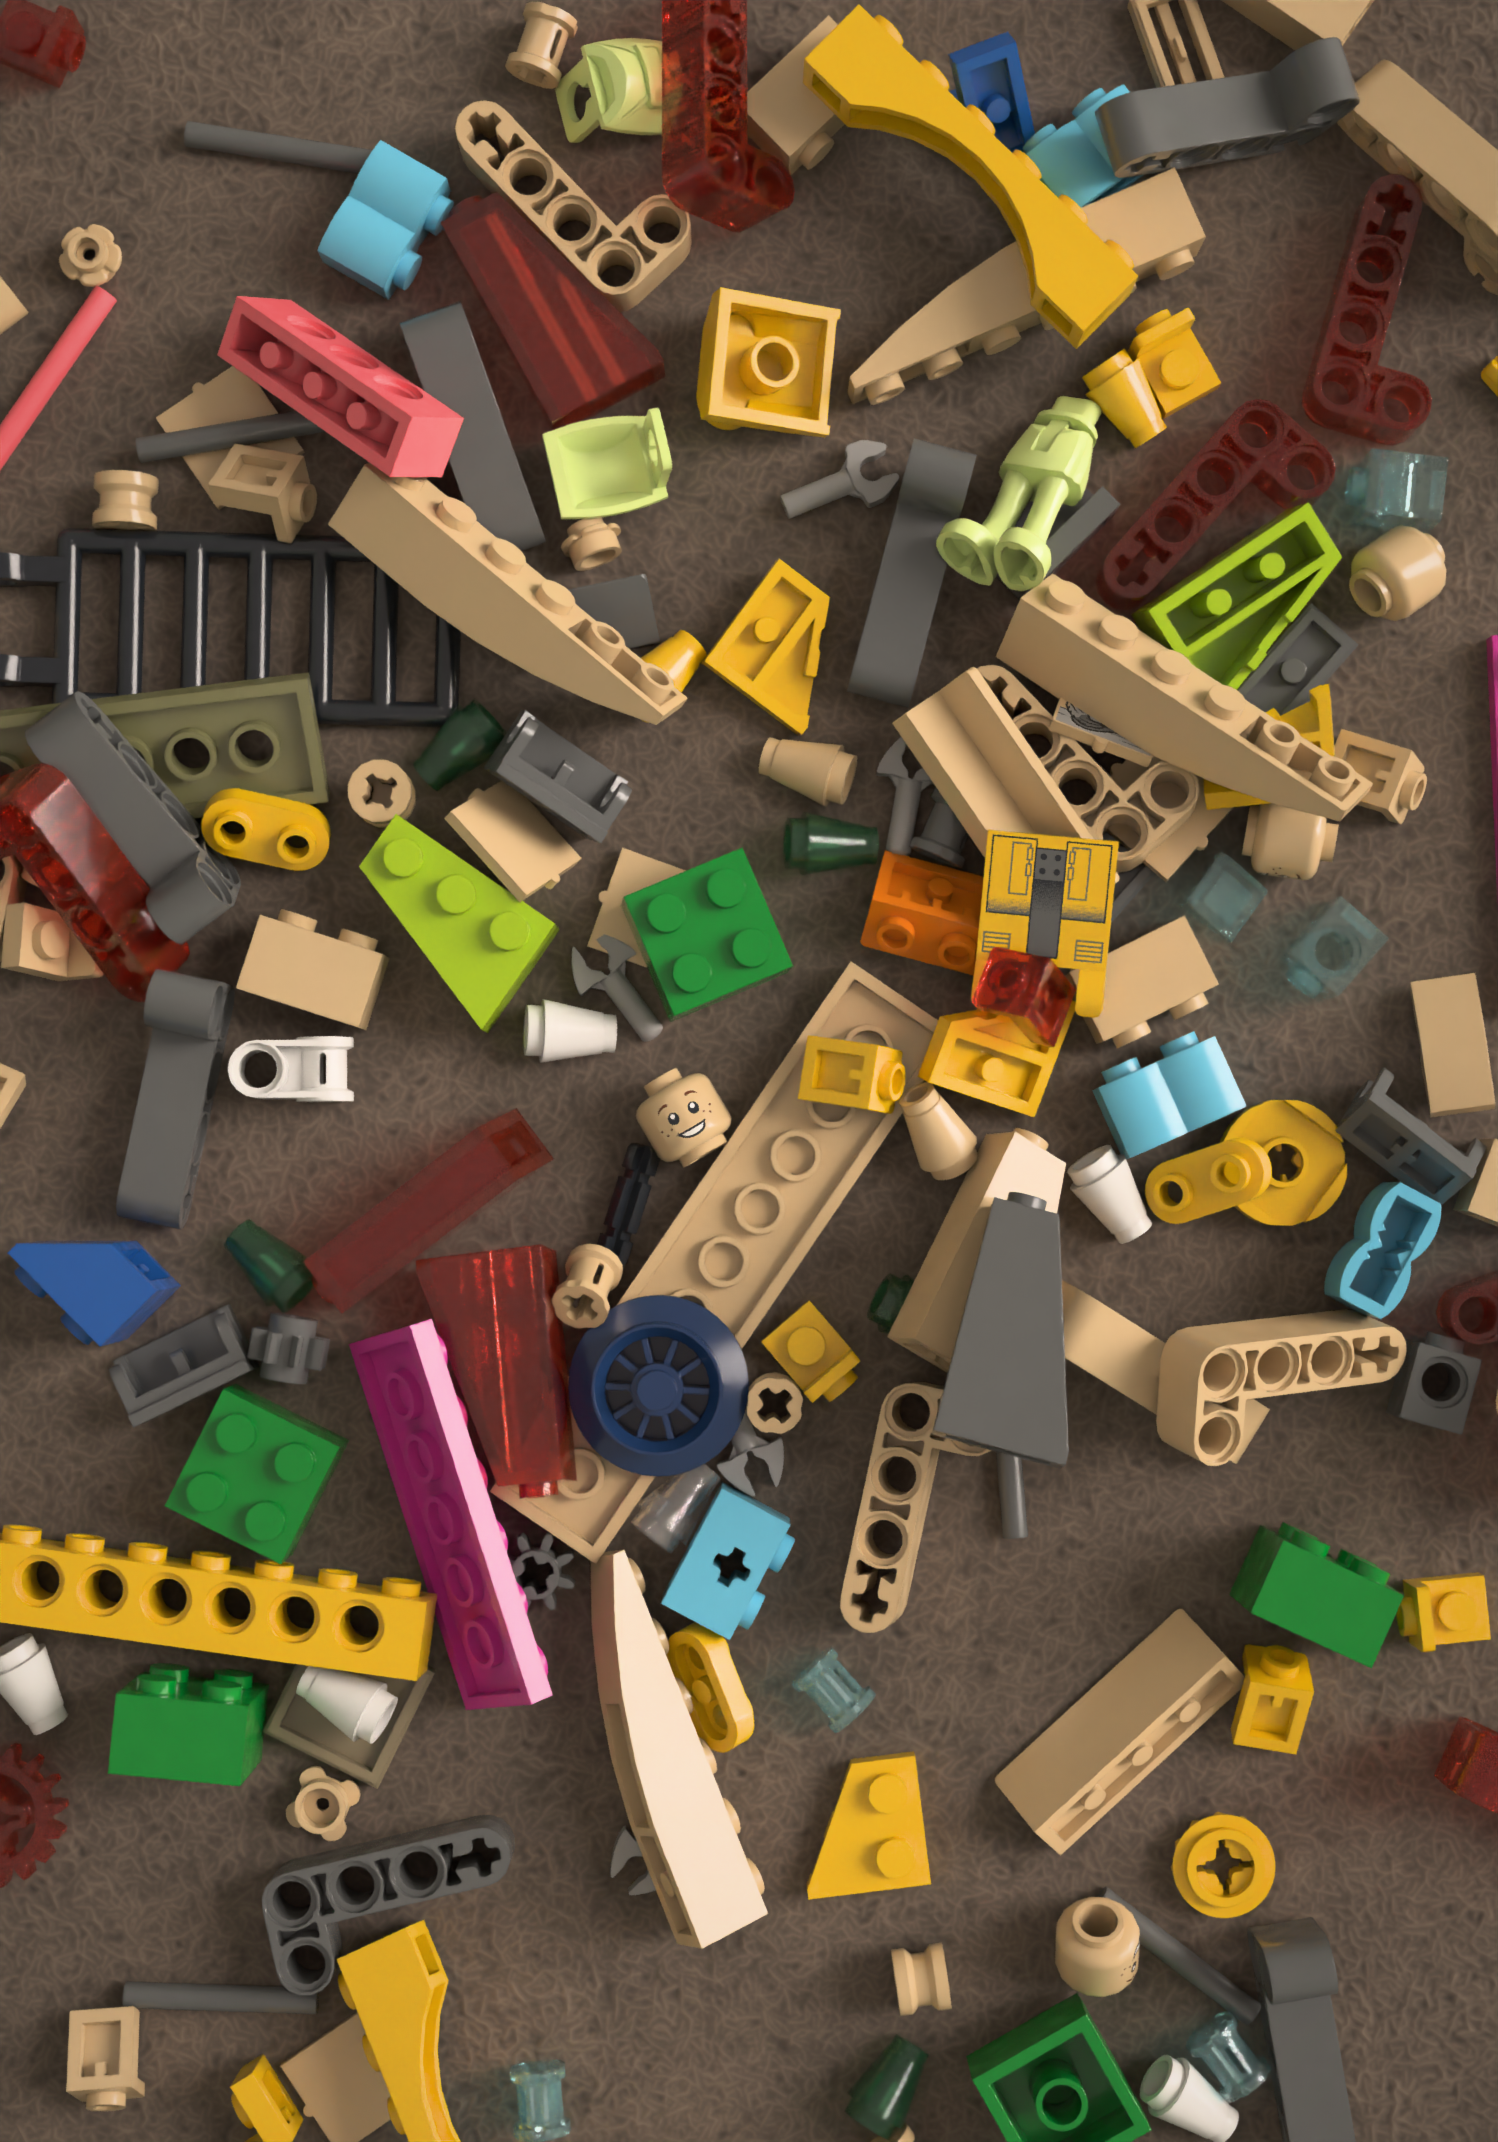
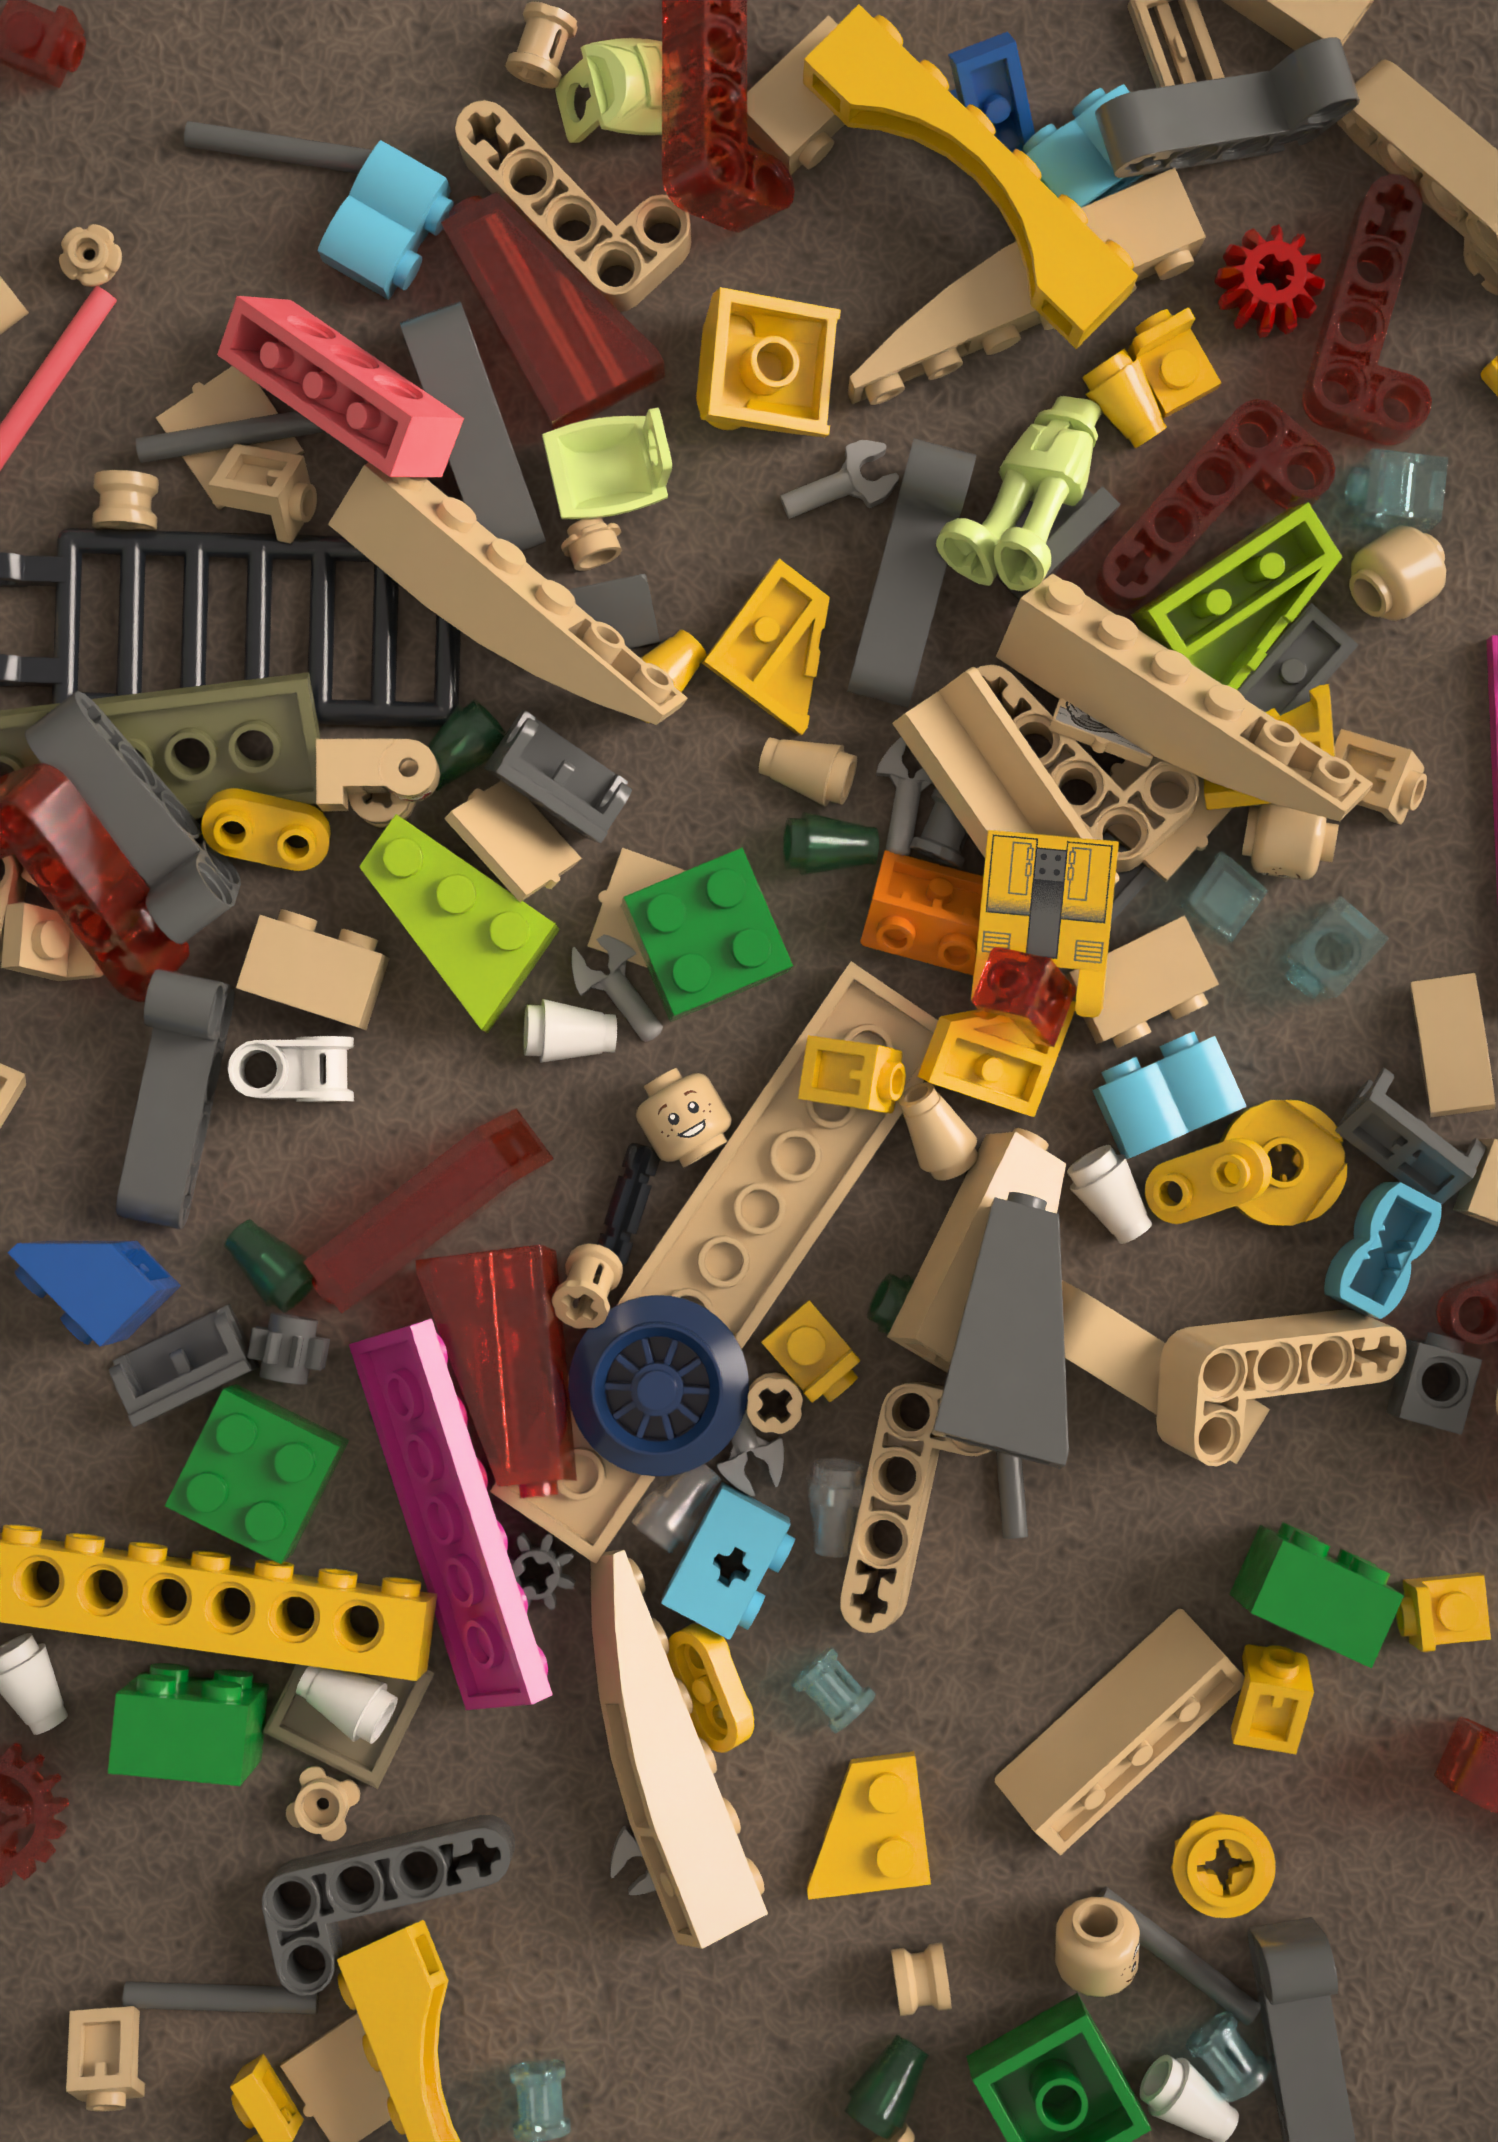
(373, 766): none -> tan leg
(834, 1504): none -> clear cone
(1263, 301): none -> red gear

